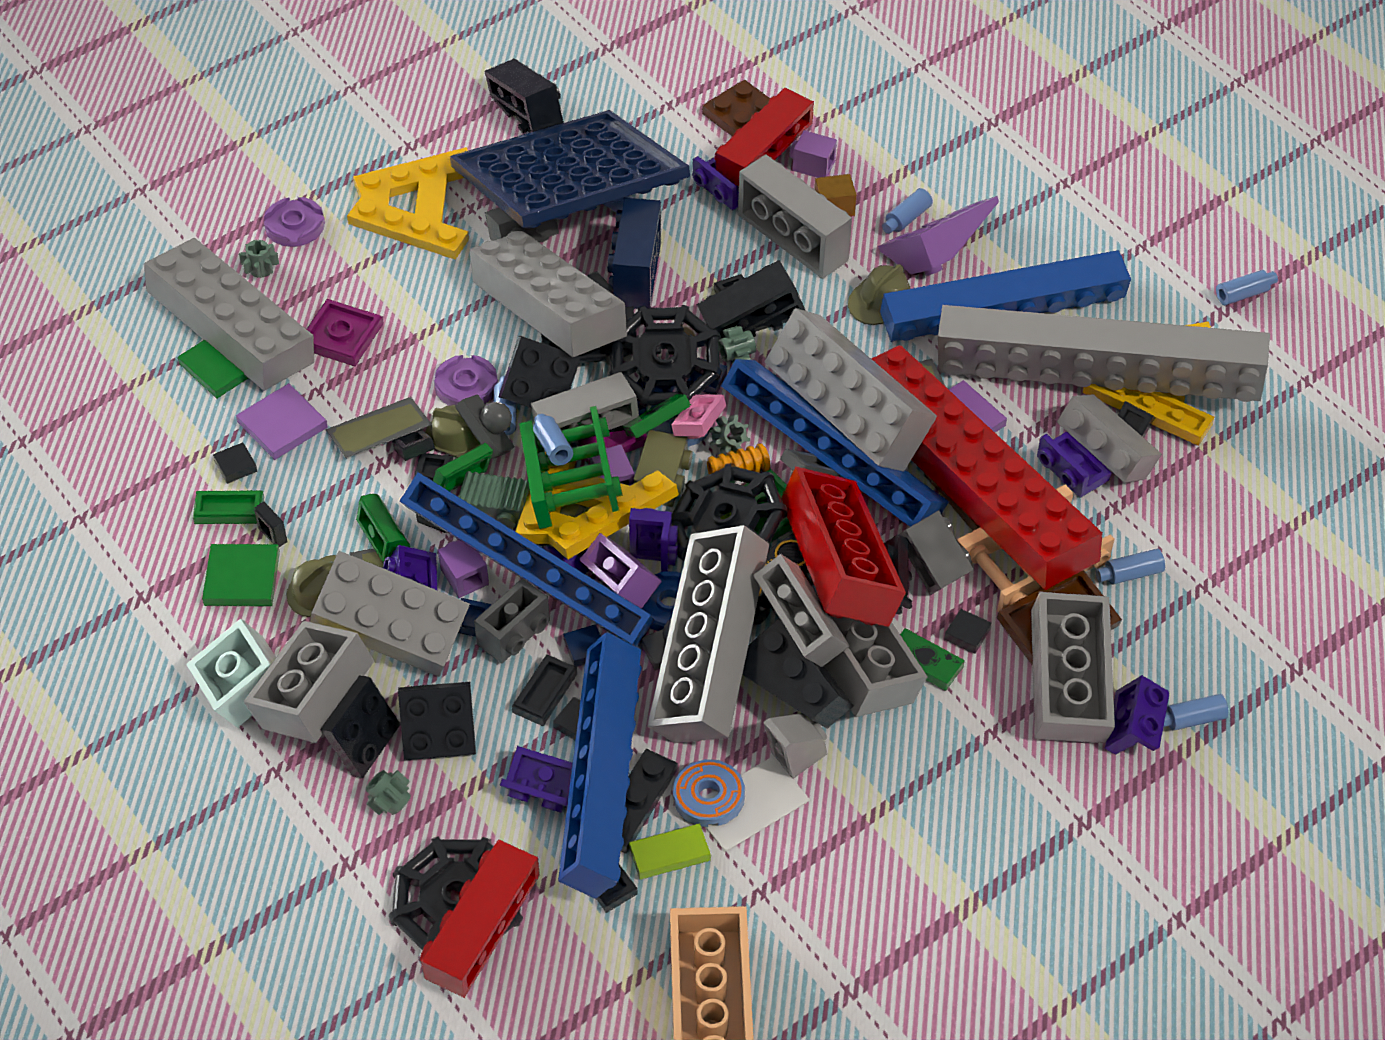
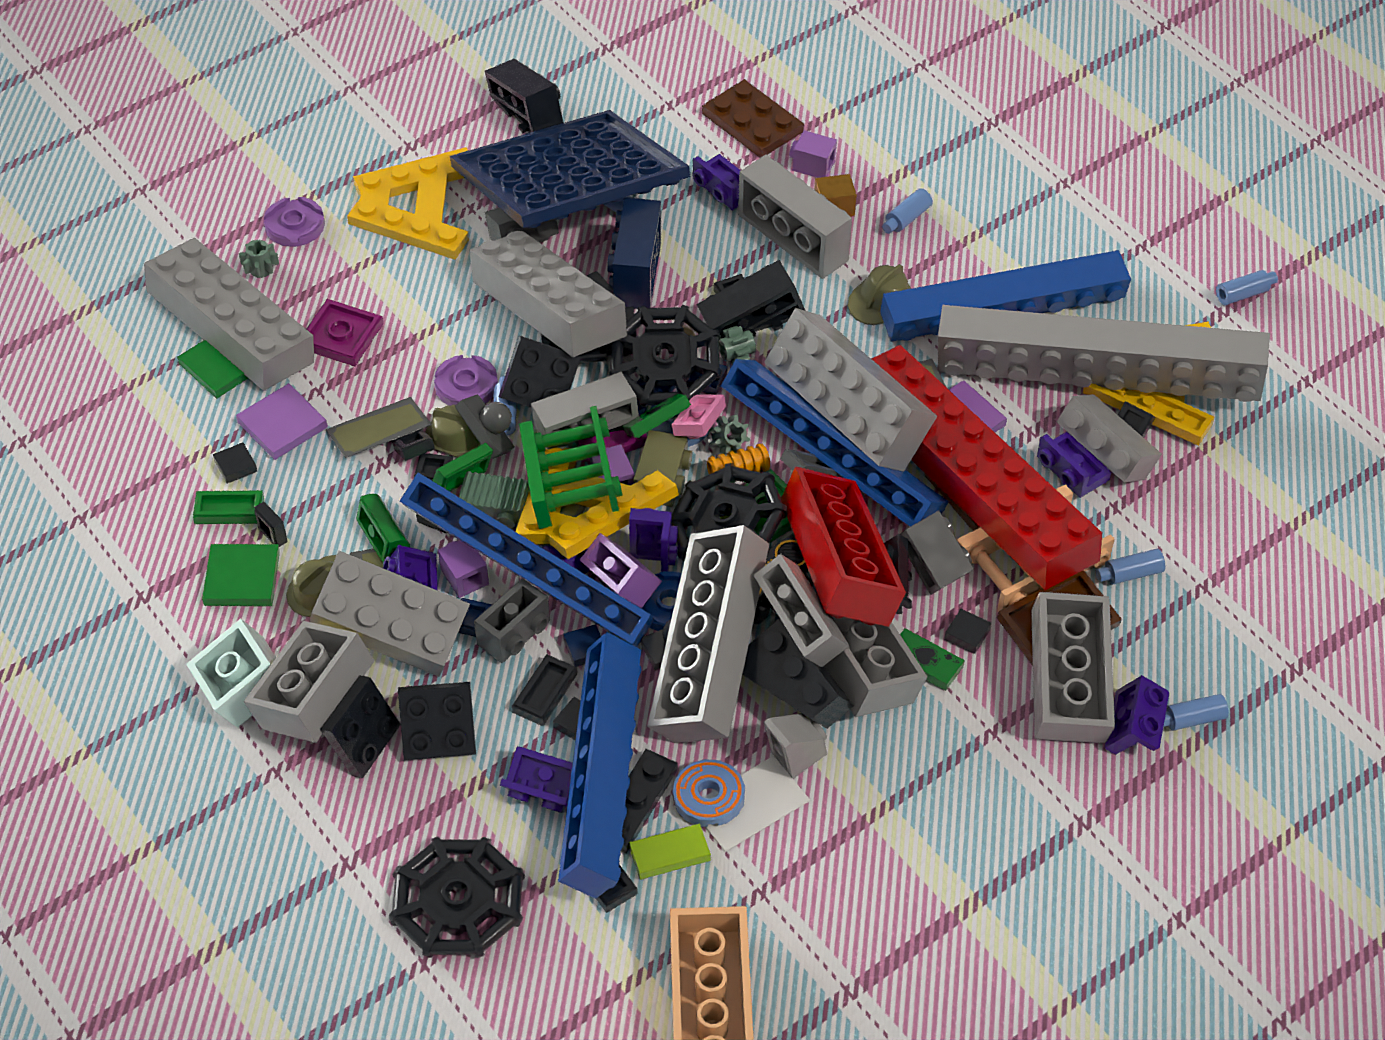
(388, 792): sand green gear -> none
(479, 918): red brick -> none
(552, 439): medium blue cylinder -> none
(766, 133): red brick -> none
(937, 240): medium lavender wedge -> none

